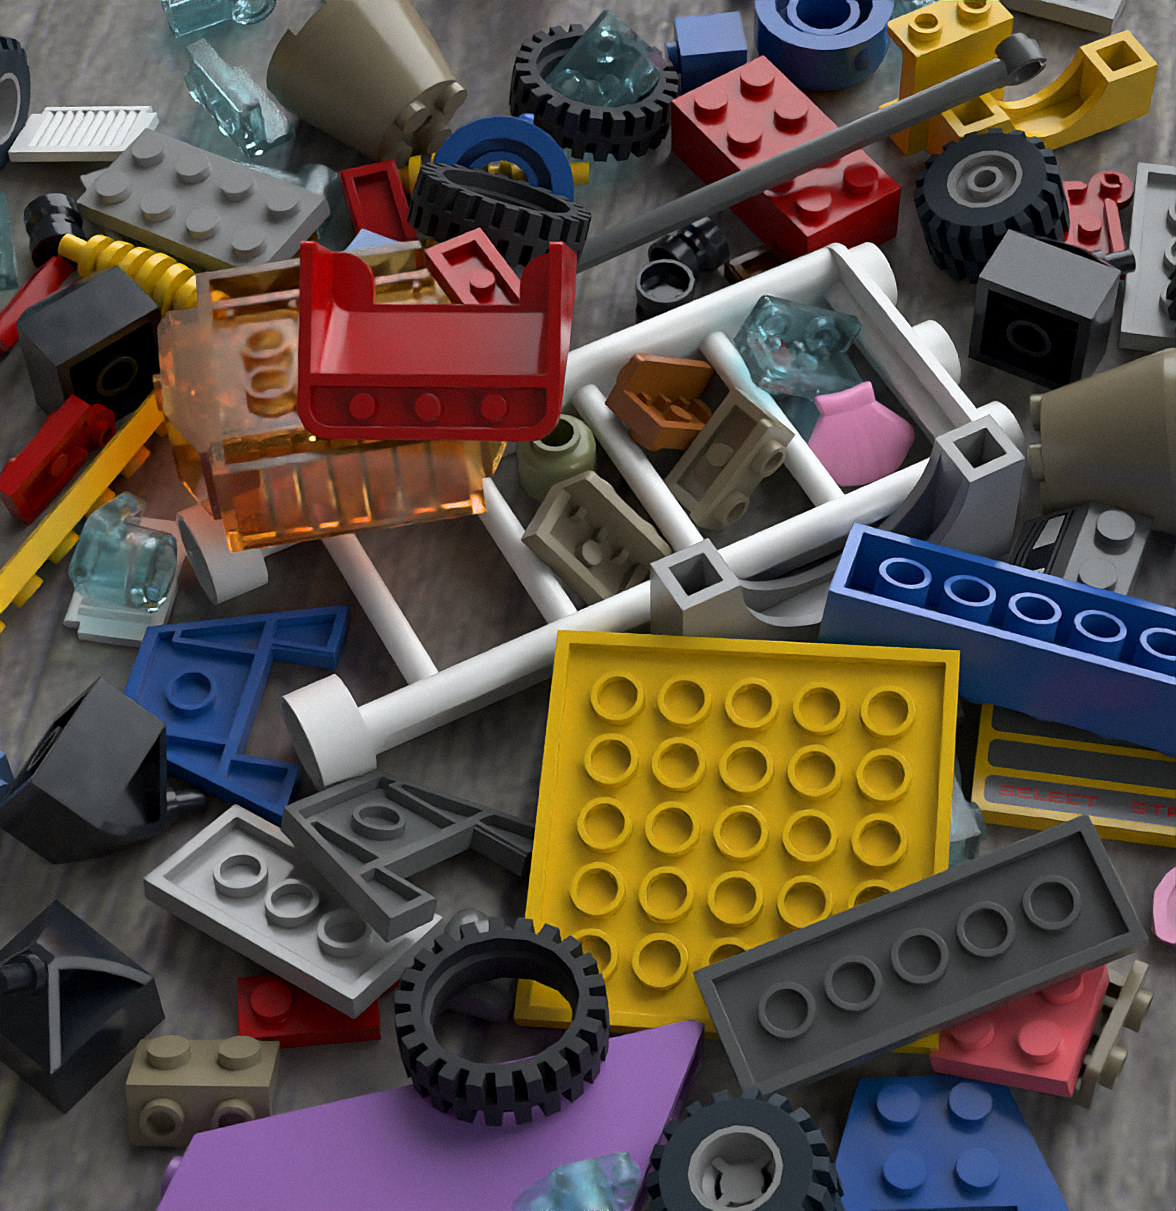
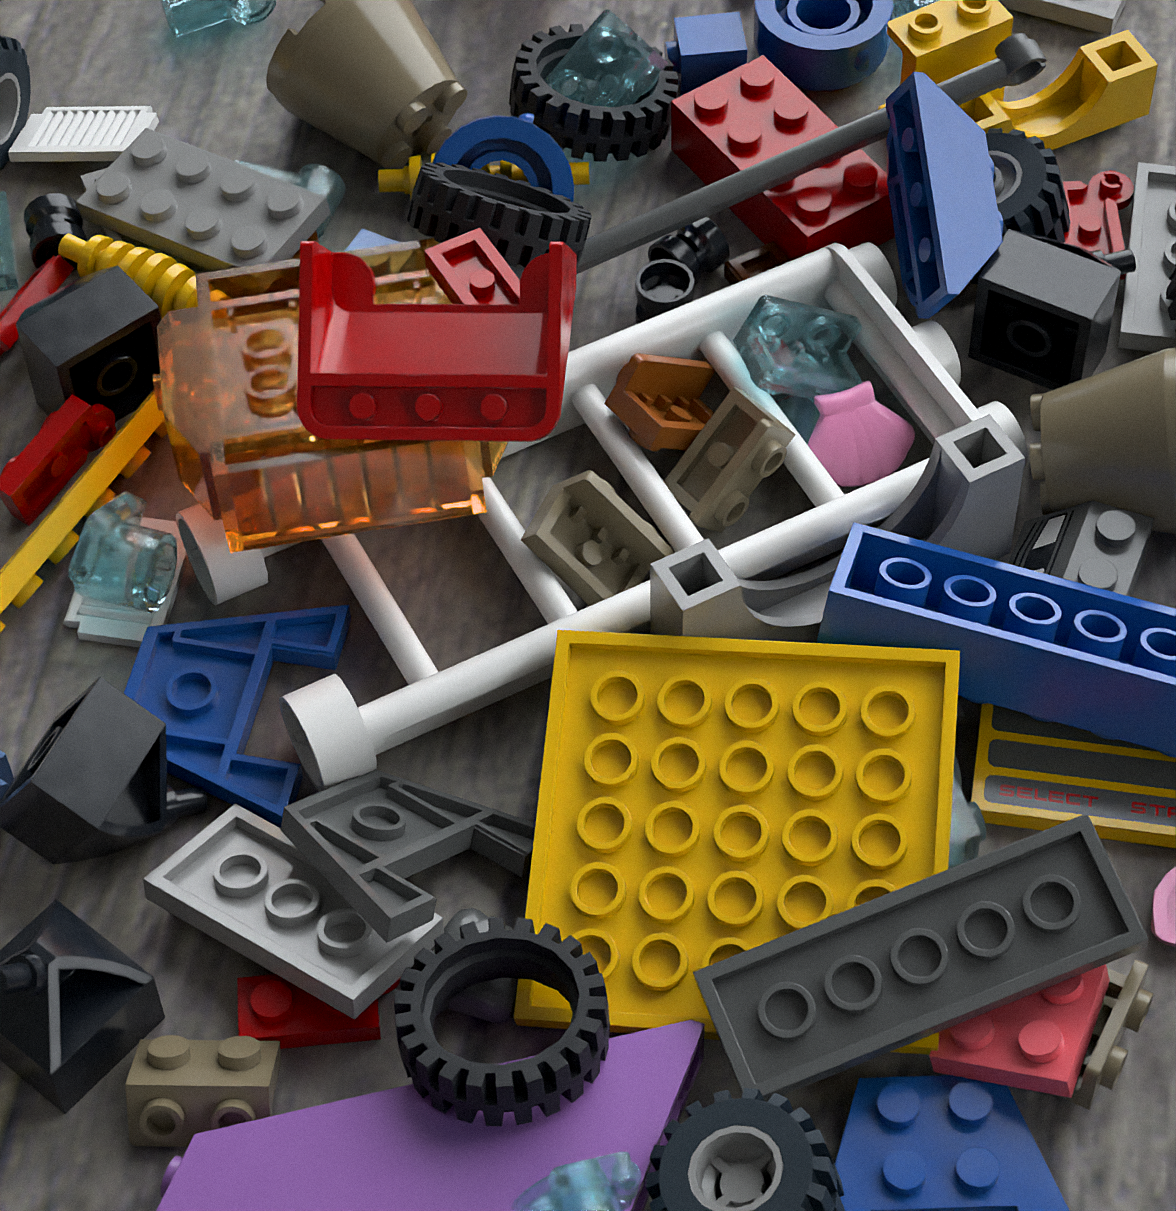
(235, 101): clear light blue bracket -> none
(377, 200): red tile -> none
(557, 457): olive head -> none
(938, 193): none -> wedge

